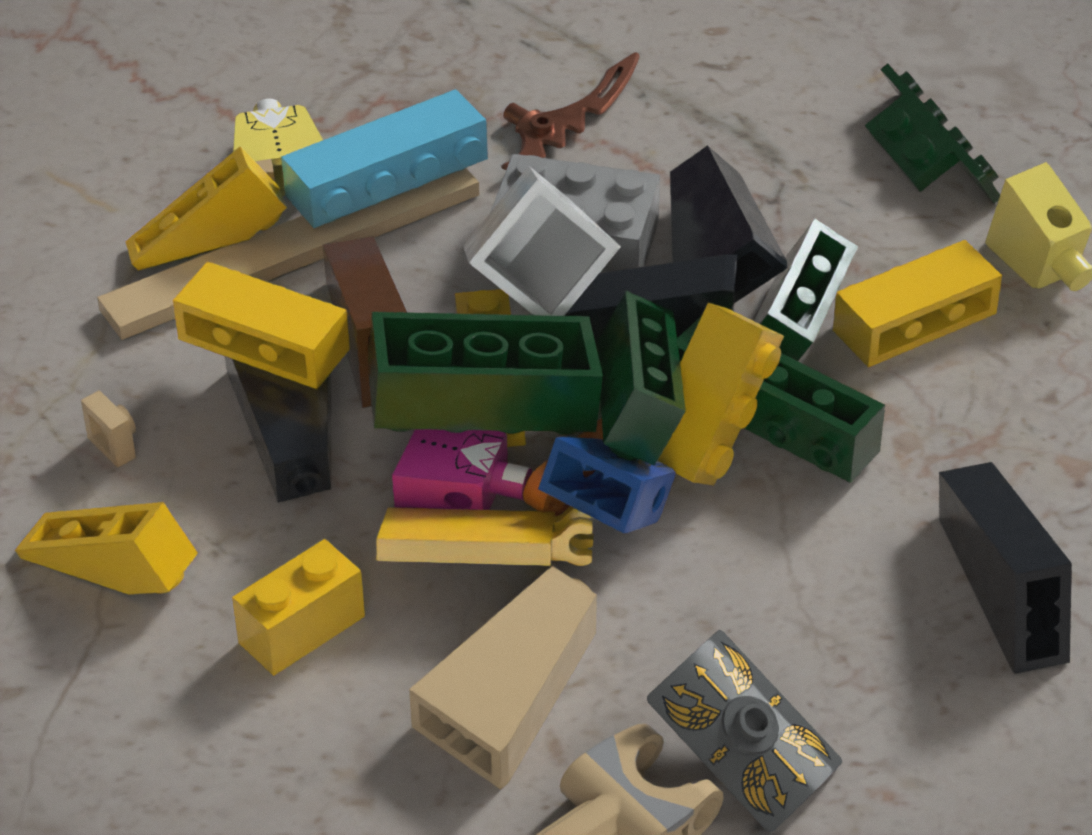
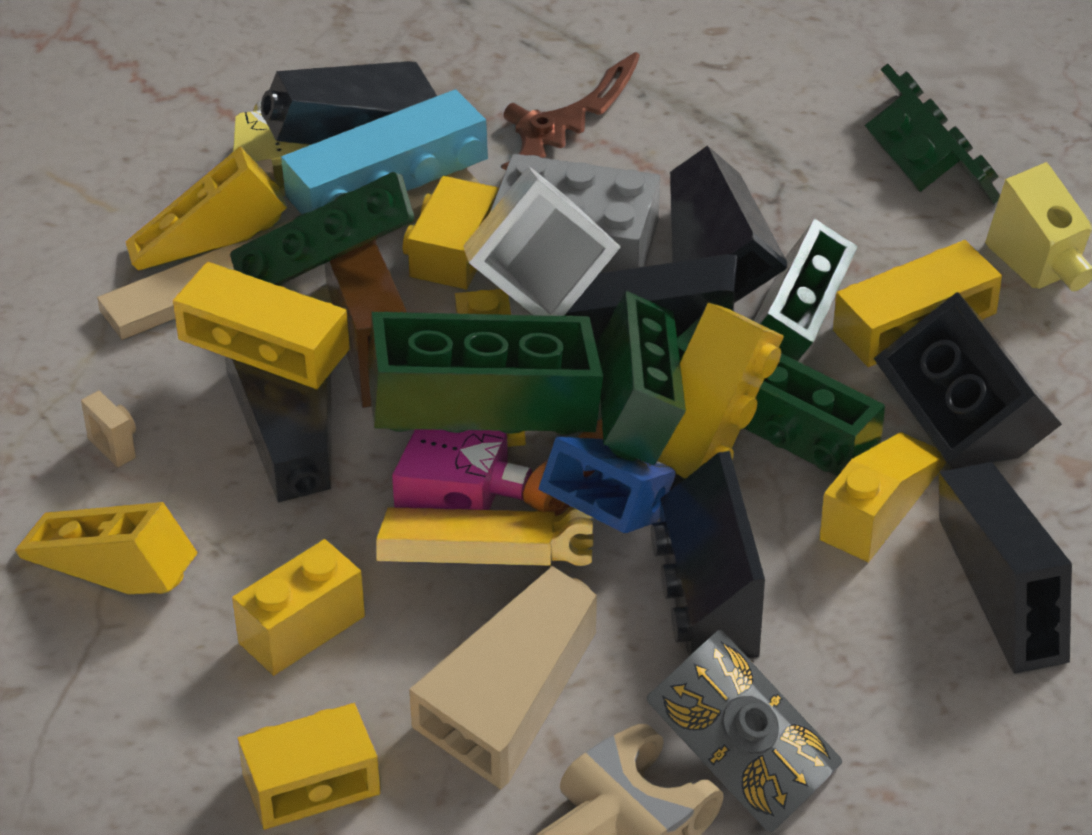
(309, 765): none -> yellow brick
(327, 101): none -> black slope
(327, 232): none -> dark green bracket
(443, 228): none -> yellow brick
(710, 559): none -> black slope
(877, 493): none -> yellow slope
(966, 388): none -> black slope

